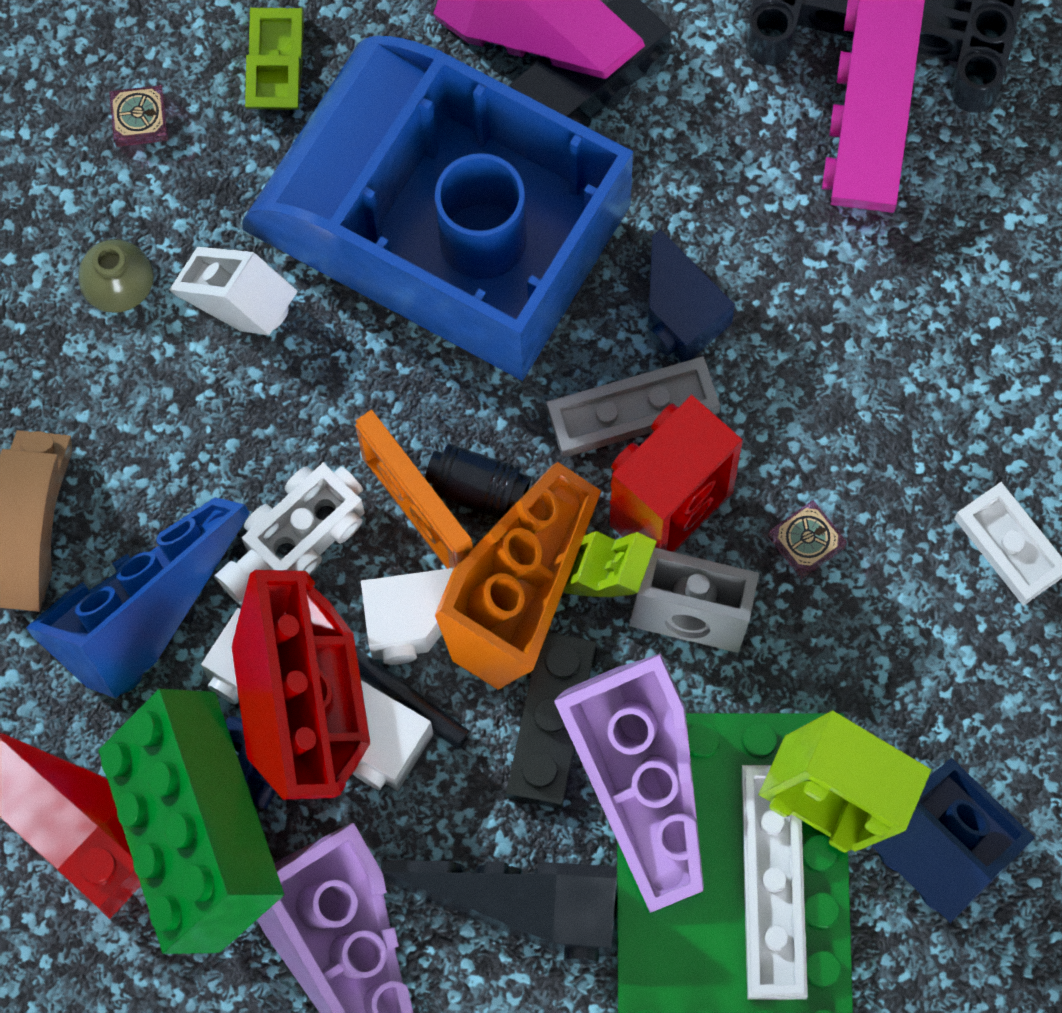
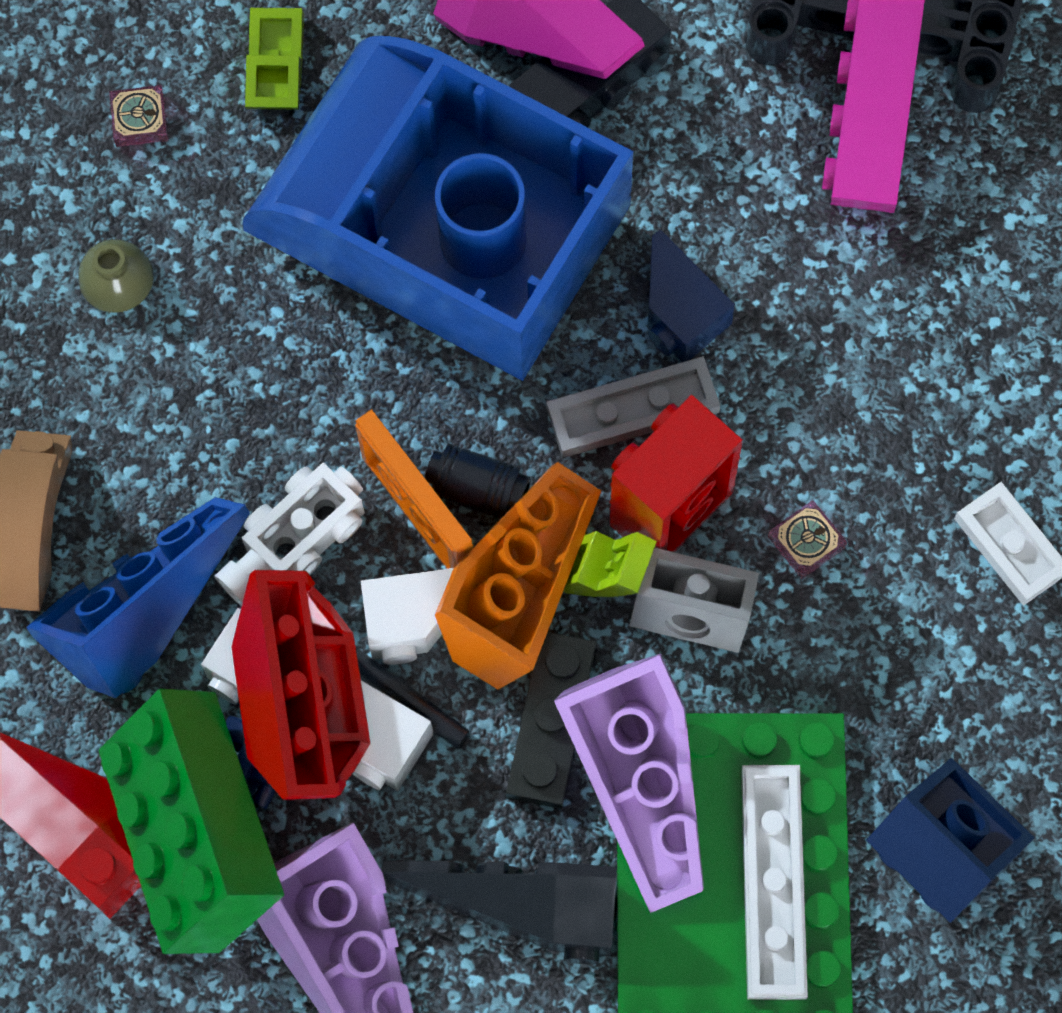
(235, 289): white slope -> none
(844, 782): lime container -> none

